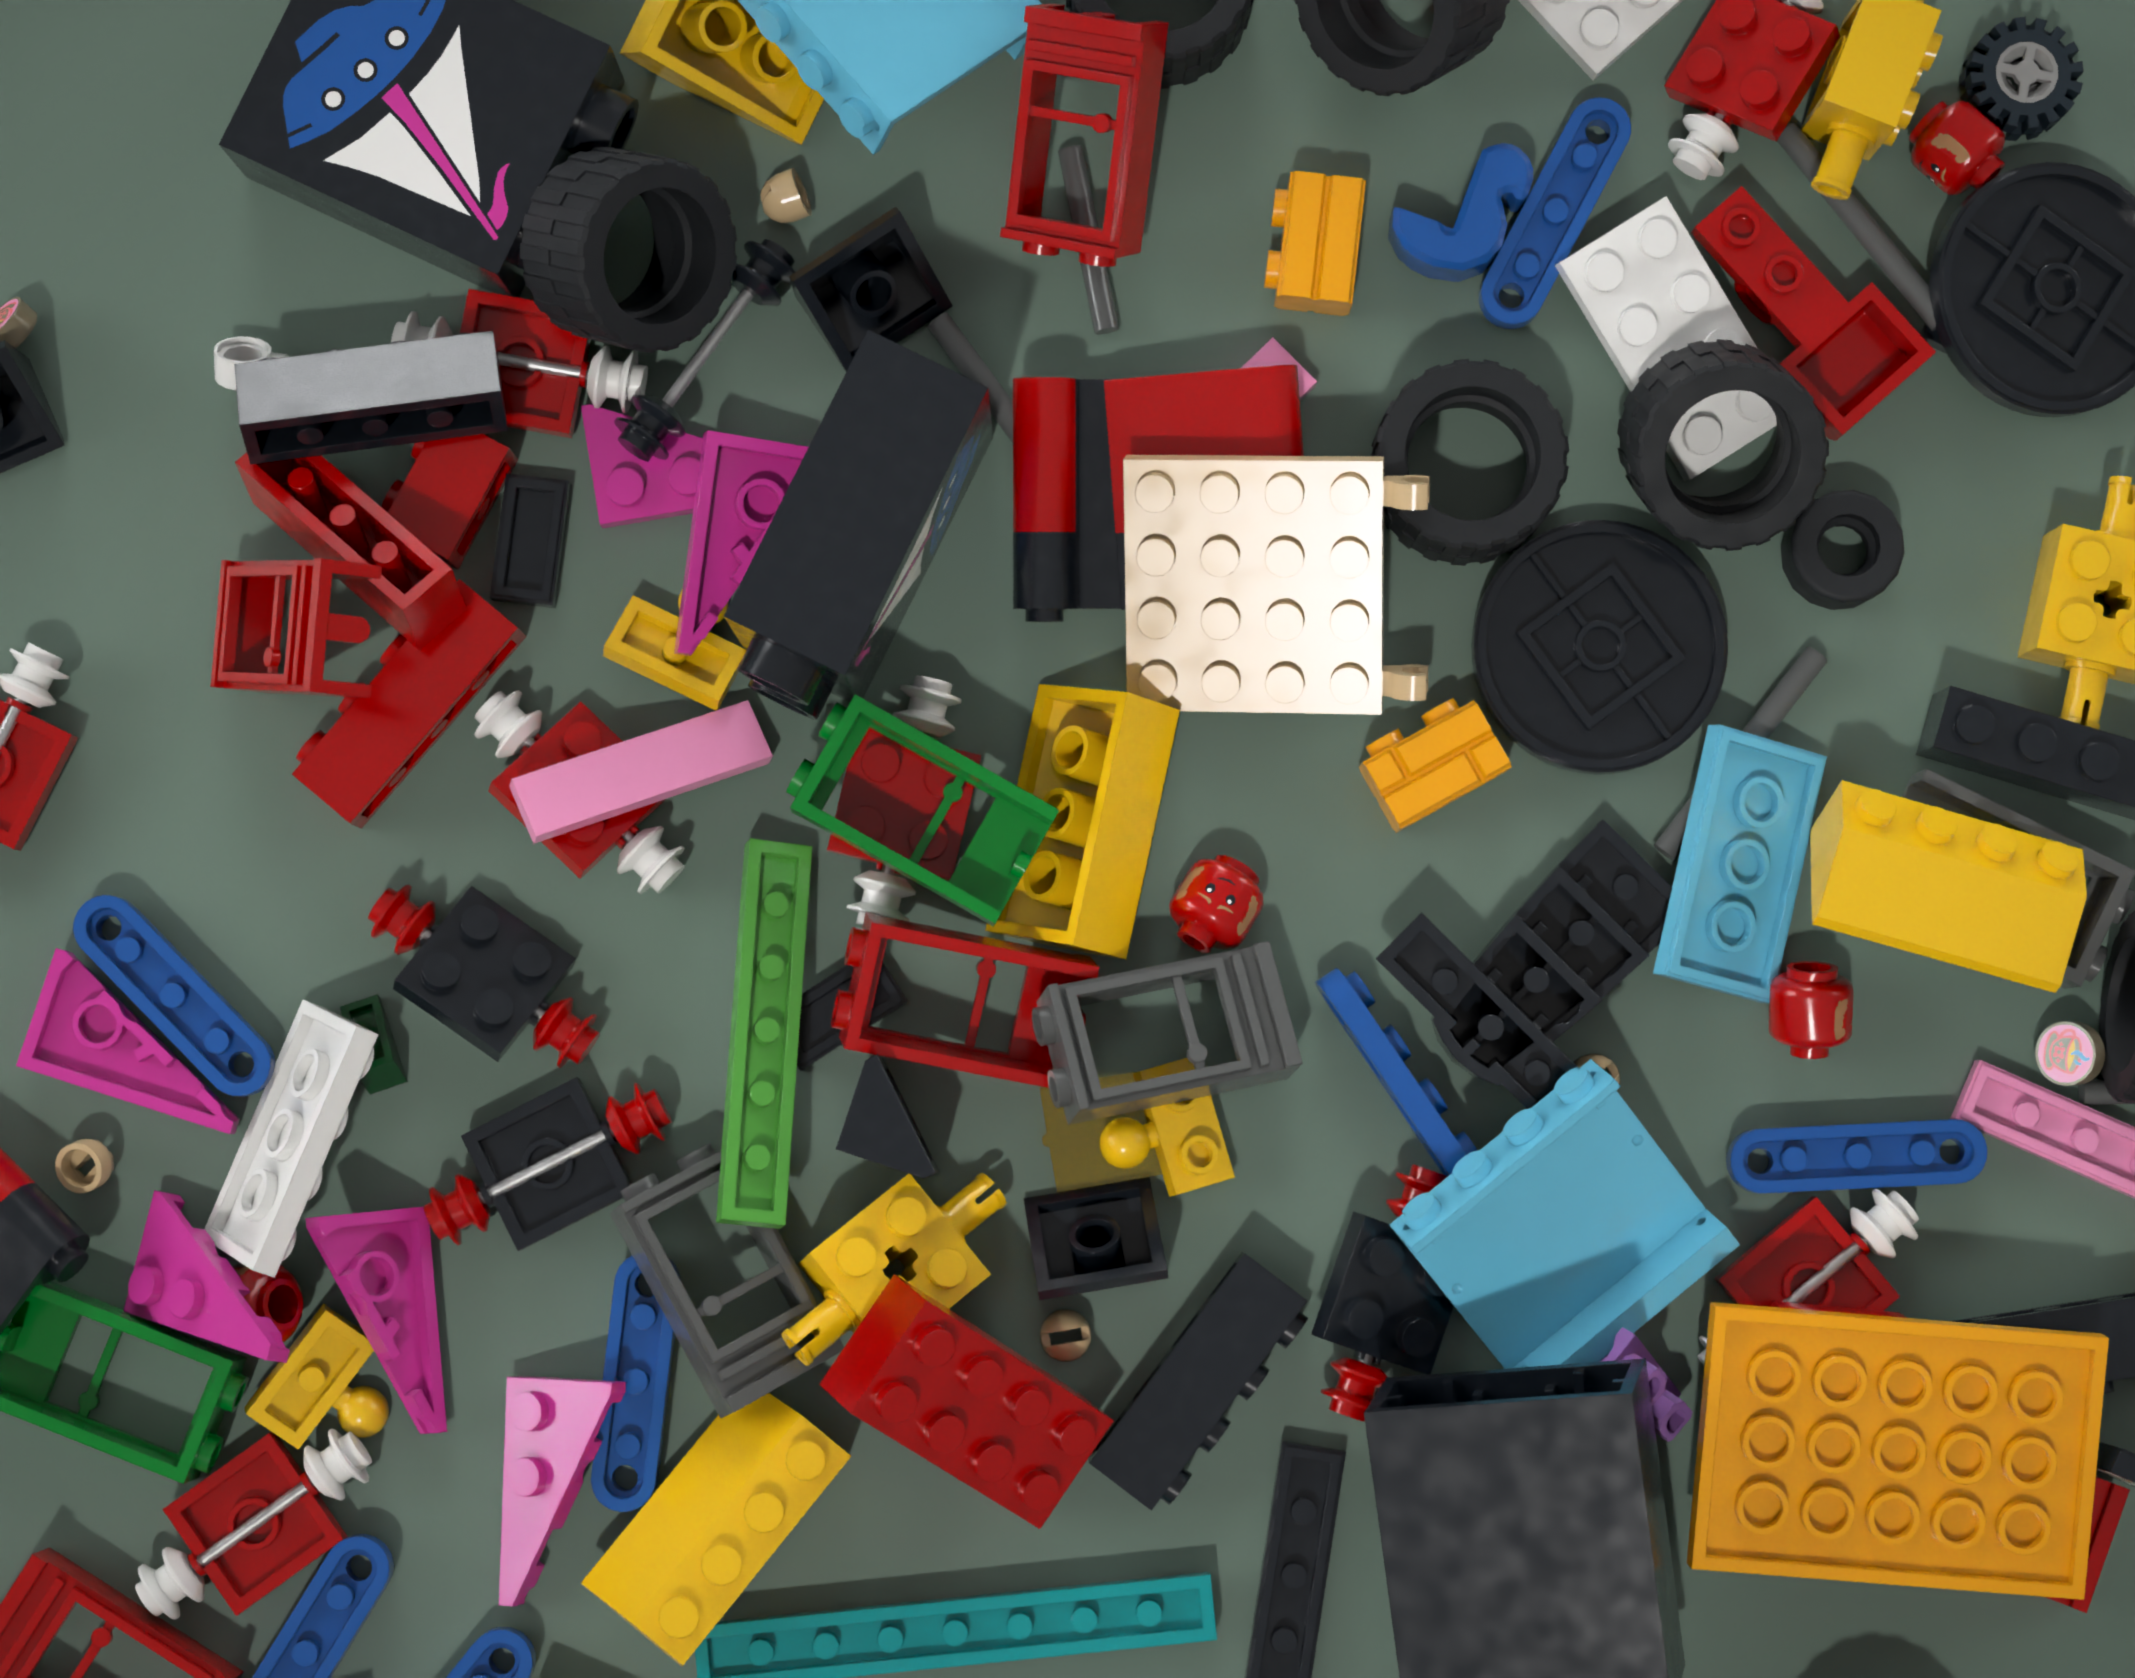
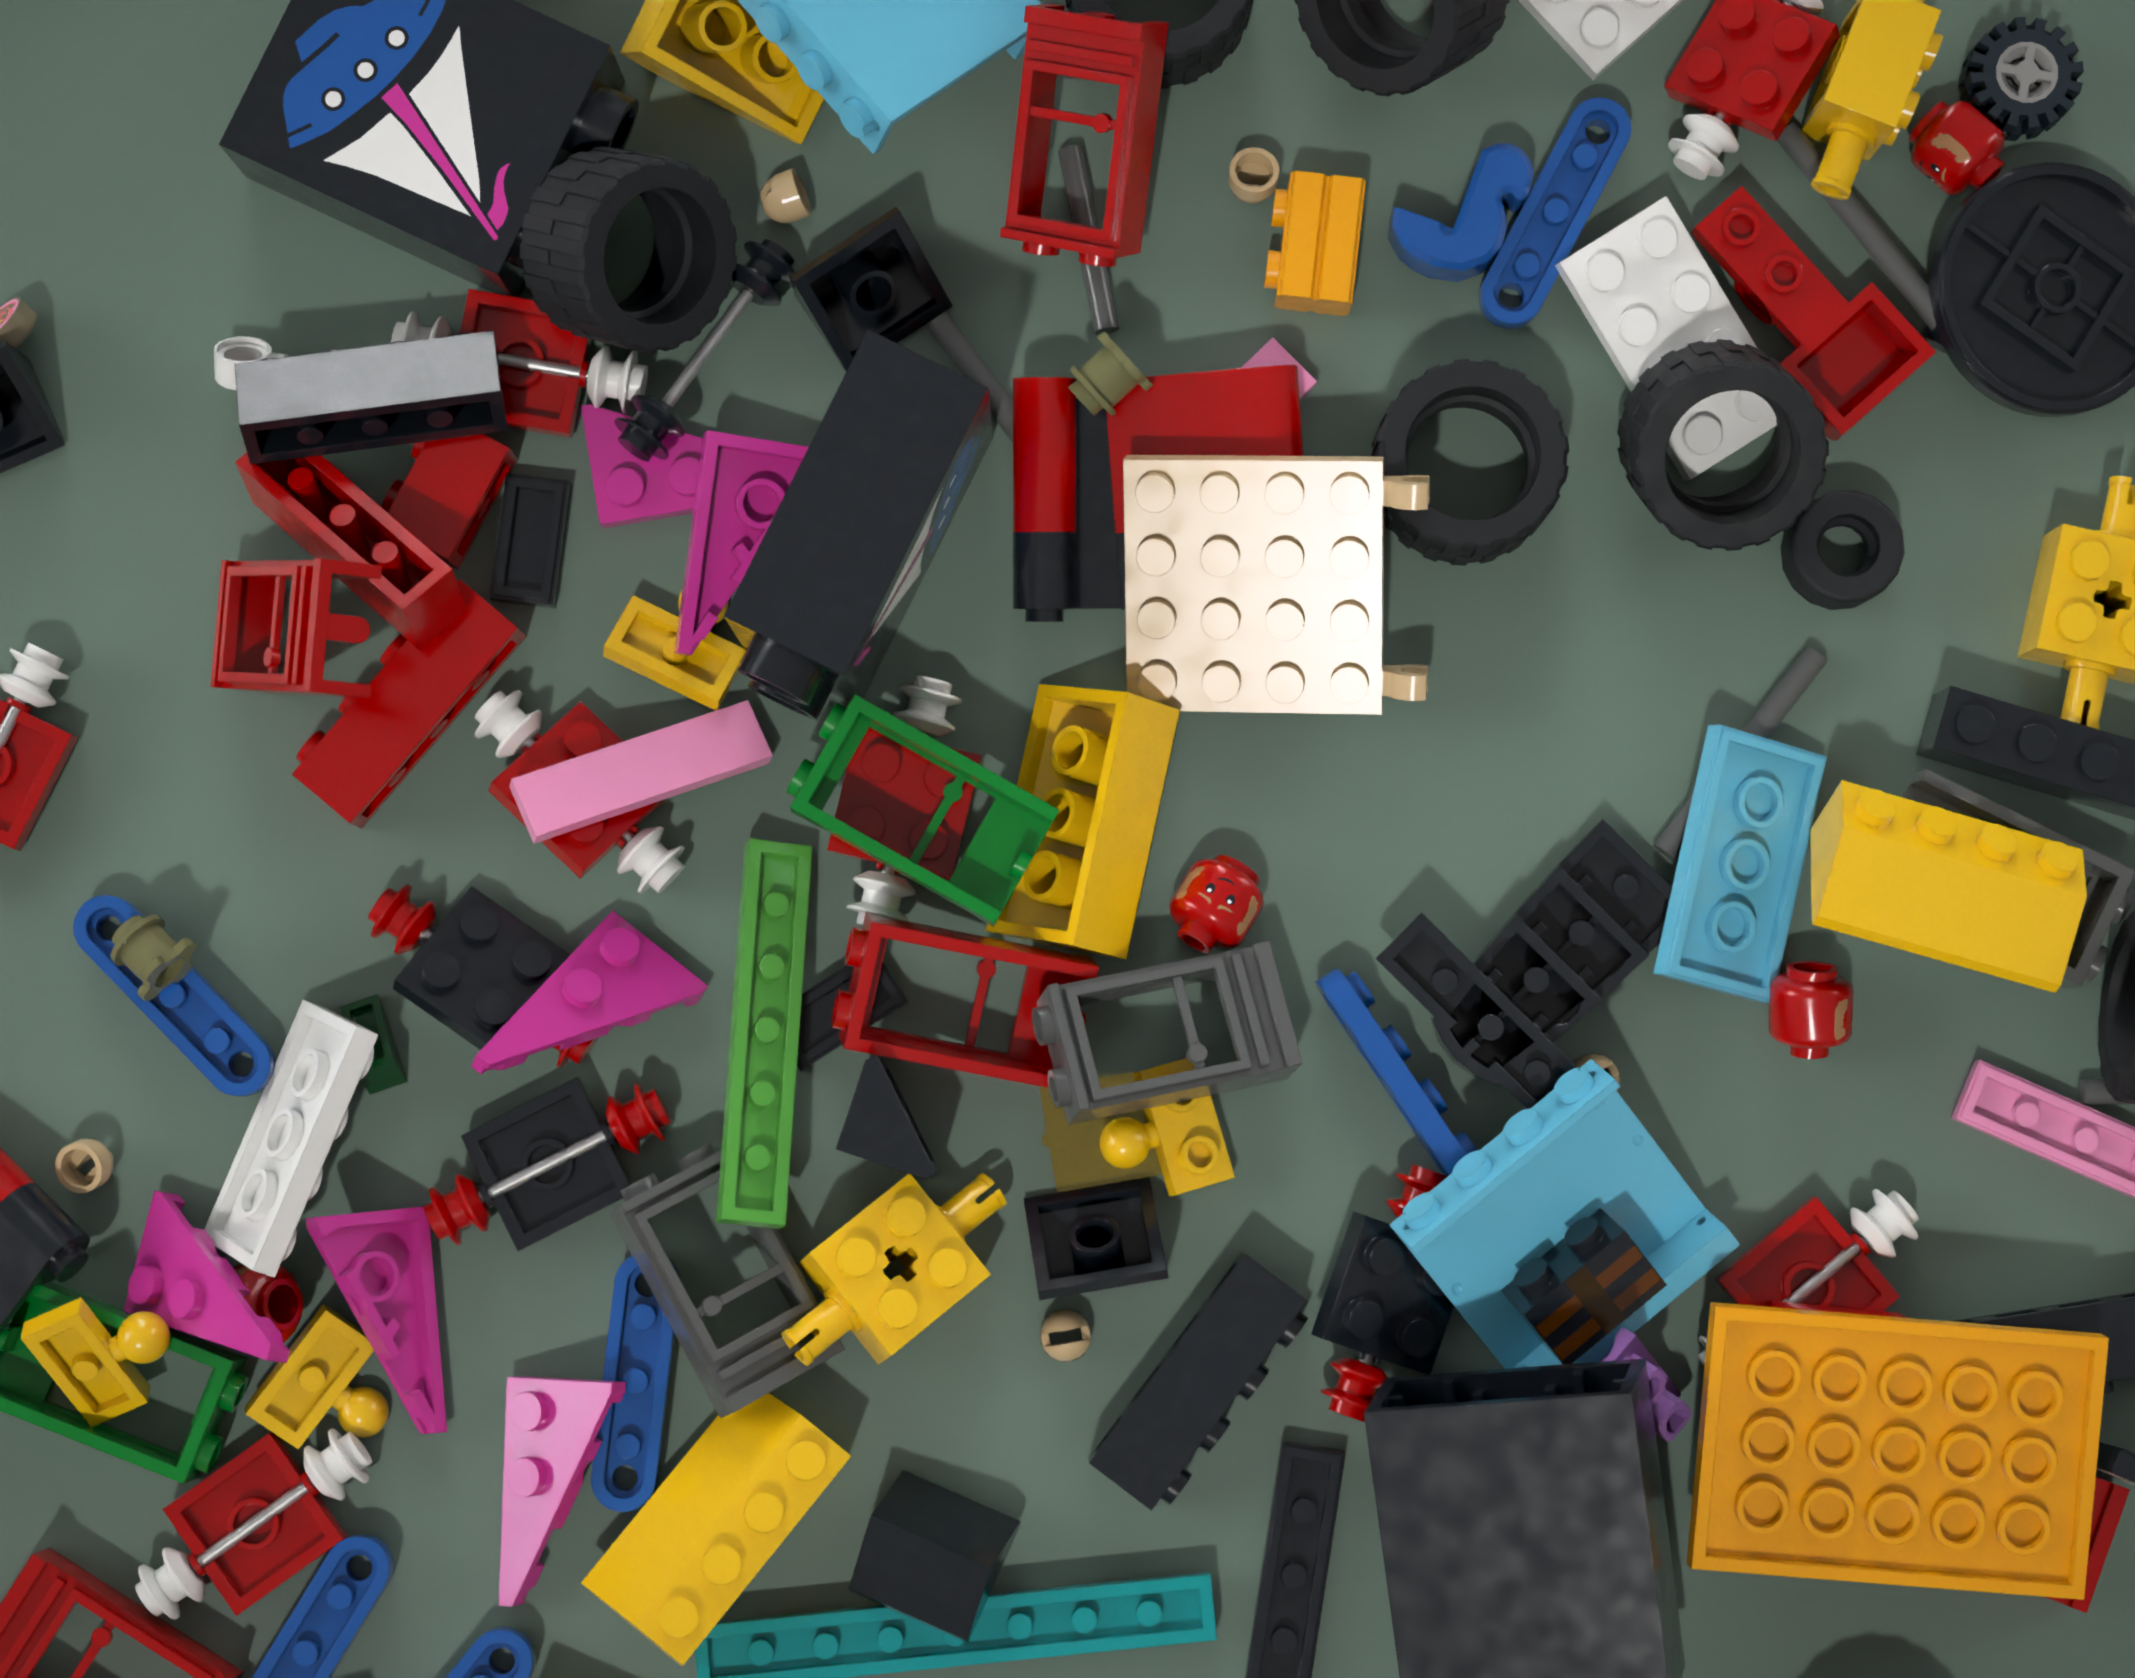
(91, 1363): none -> yellow plate
(101, 1045): dark pink wing -> none
(151, 954): none -> olive brick
(603, 984): none -> dark pink wing
(932, 1555): none -> black slope
(965, 1402): red brick -> none
(1106, 378): none -> olive brick
(1254, 167): none -> tan hinge
(1433, 764): light orange brick -> none
(1583, 1286): none -> black brick
(1599, 647): black plate -> none
(1857, 1156): blue plate -> none
(2070, 1053): tile -> none

